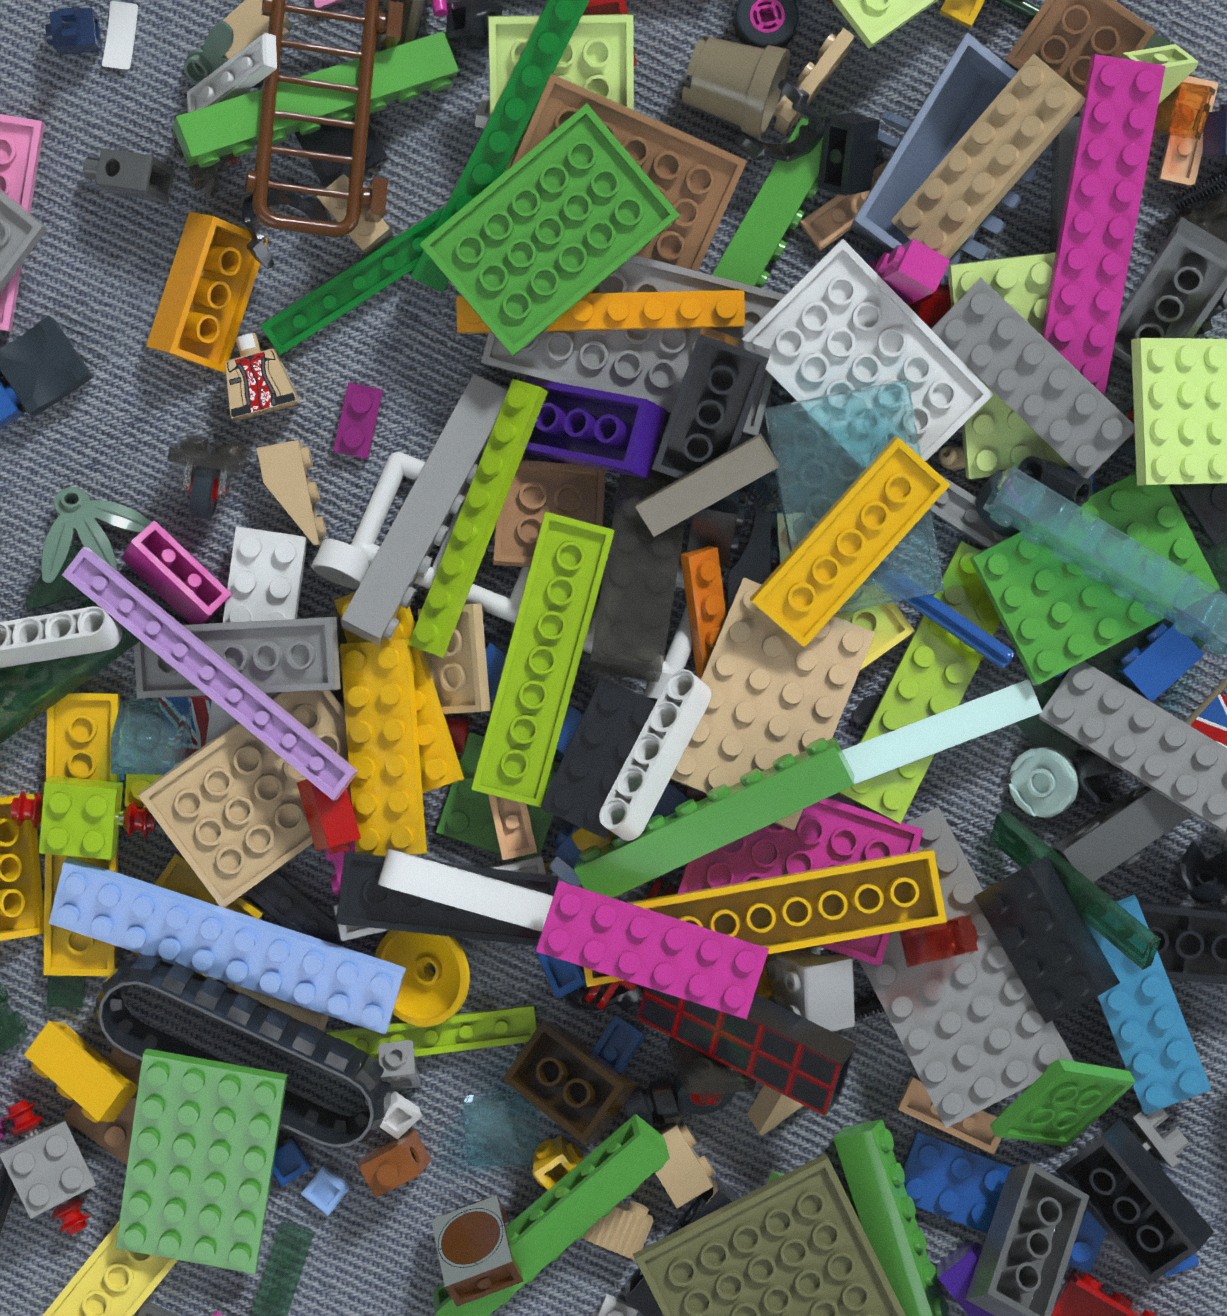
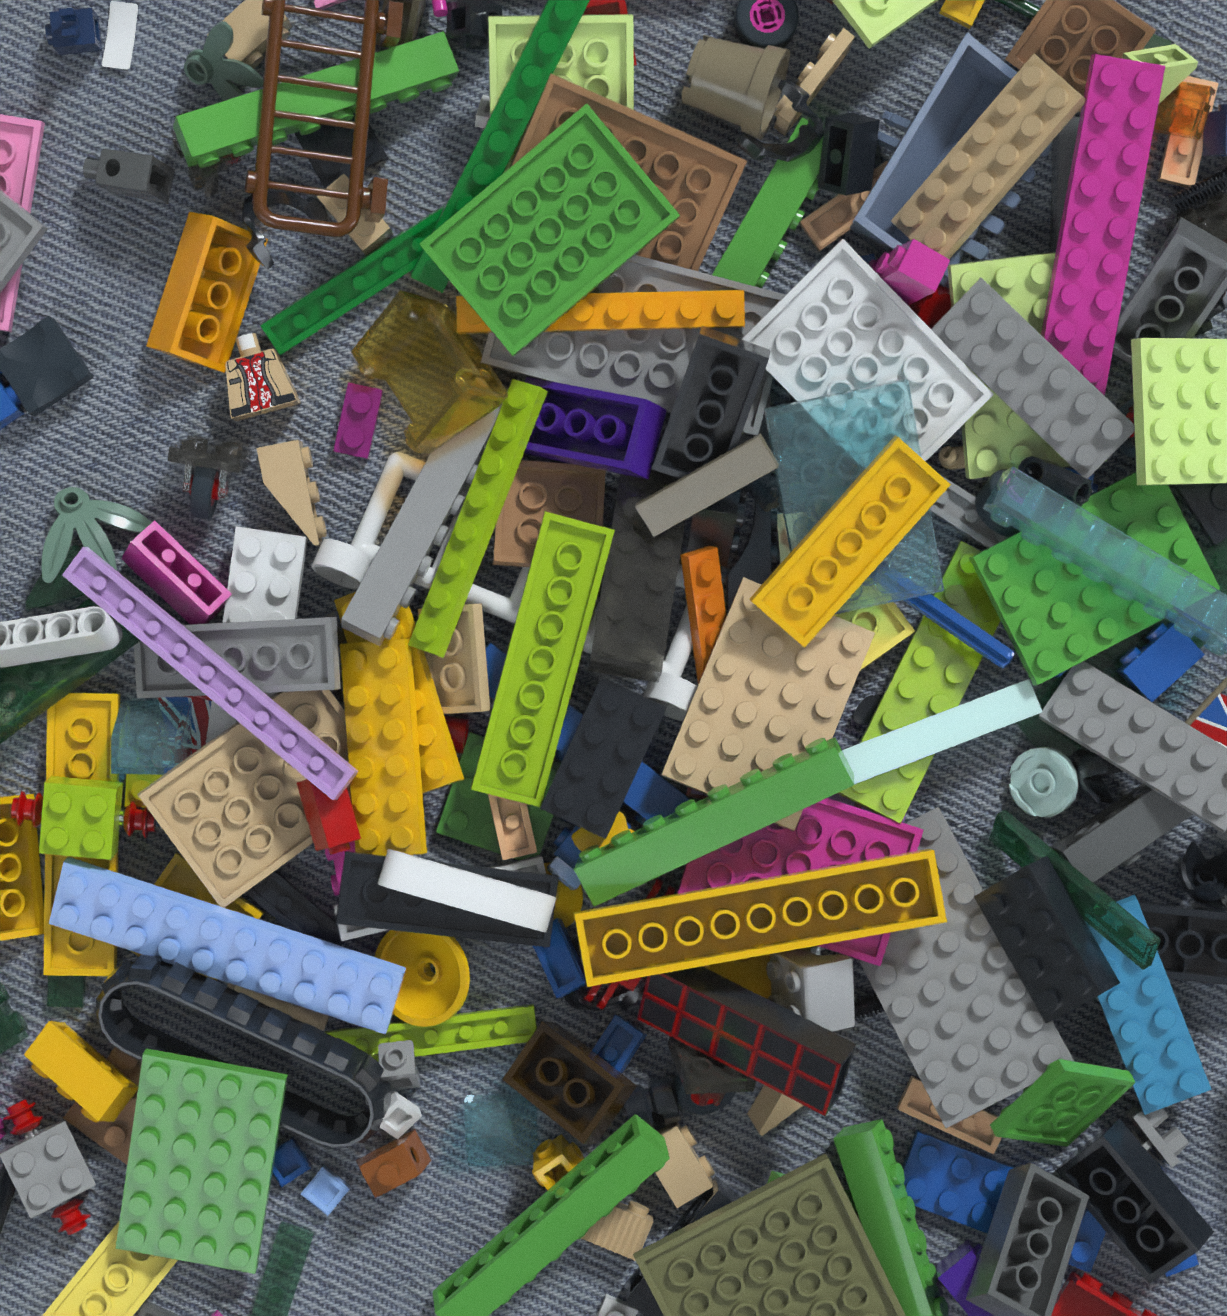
(236, 74): white tile -> none
(429, 369): none -> clear yellow windscreen
(475, 1251): reddish brown panel -> none
(652, 949): dark pink plate -> none
(661, 739): white beam -> none
(939, 941): clear red brick -> none

